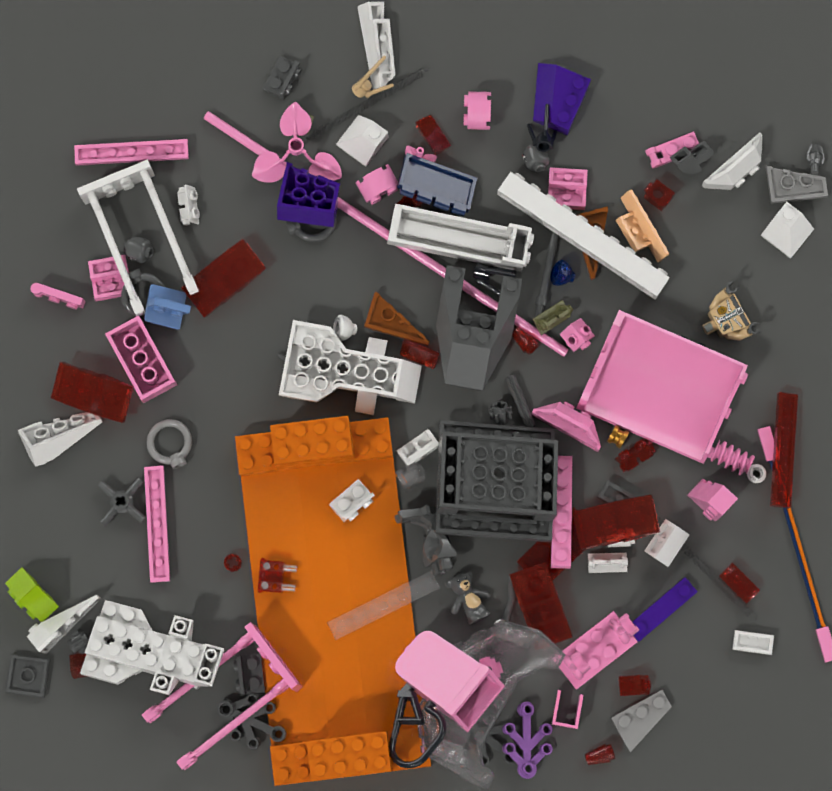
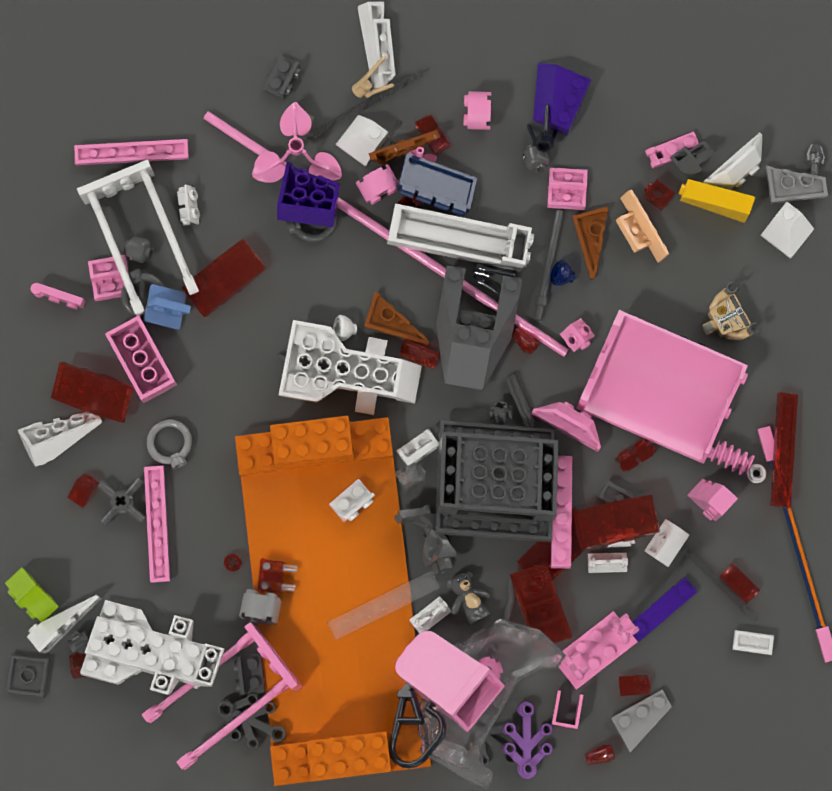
(83, 490): none -> clear red bracket
(260, 608): none -> light grey brick
(402, 147): none -> dark orange wing
(430, 615): none -> white hinge
(552, 317): olive hinge -> none
(583, 235): white brick -> none
(618, 436): pearl gold wheel -> none
(717, 200): none -> yellow slope

